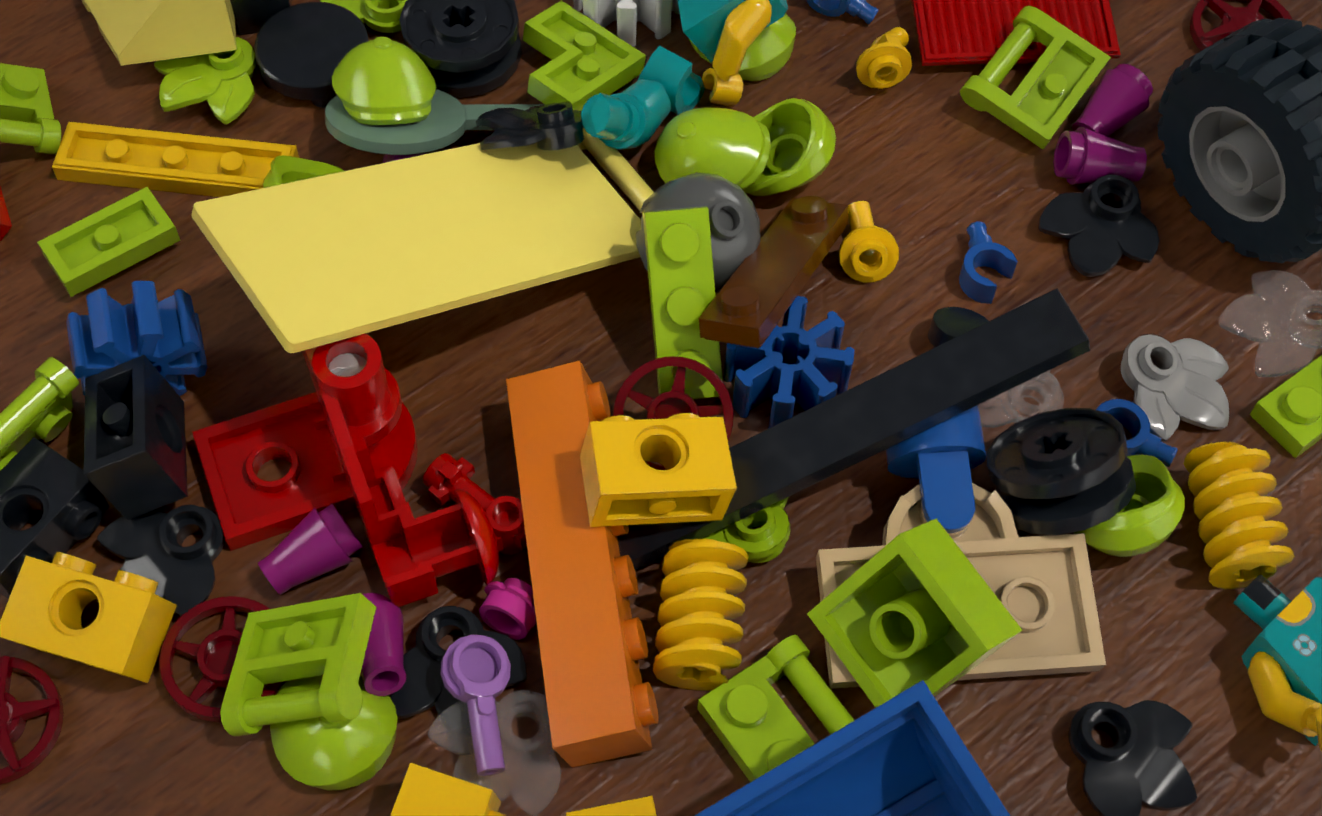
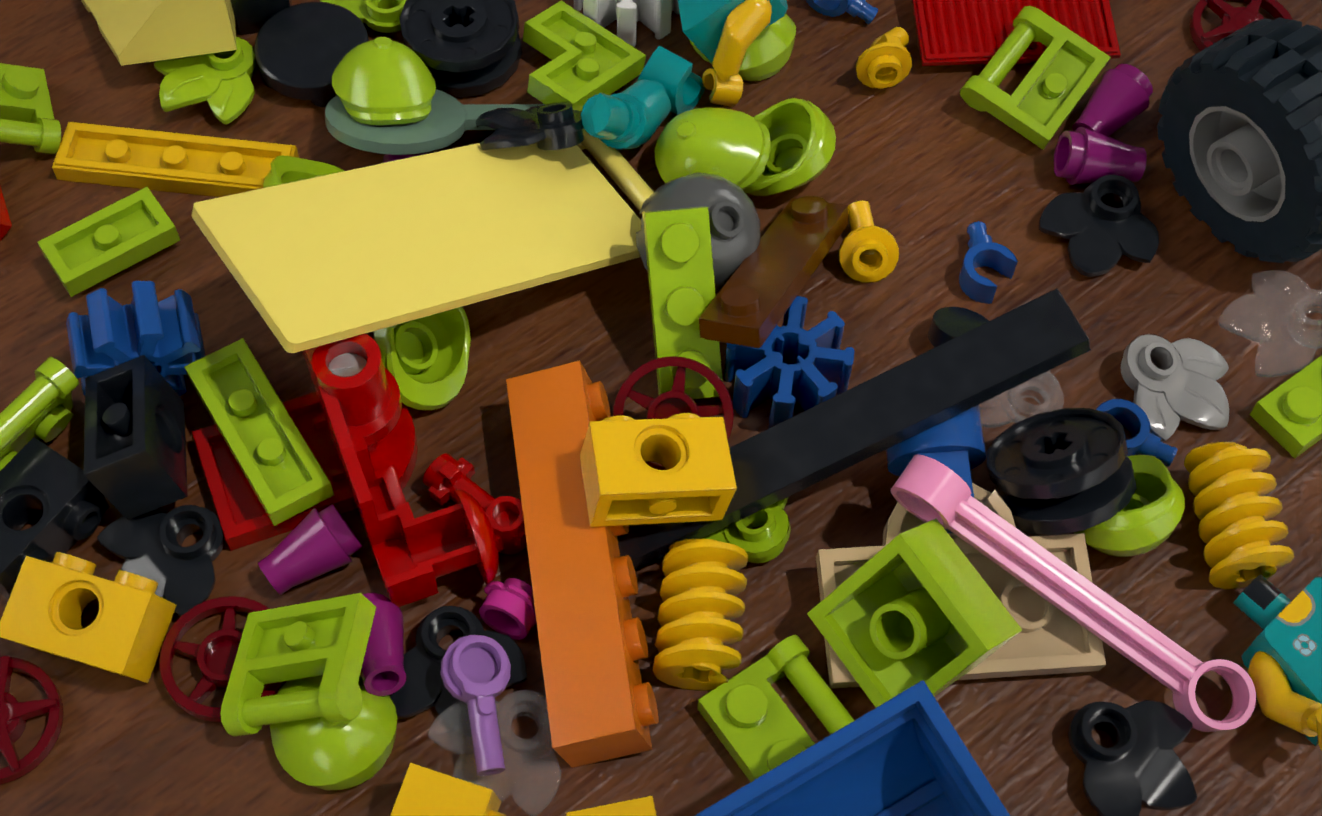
(259, 432): none -> lime plate
(427, 357): none -> lime hat
(936, 491): none -> bright pink piece

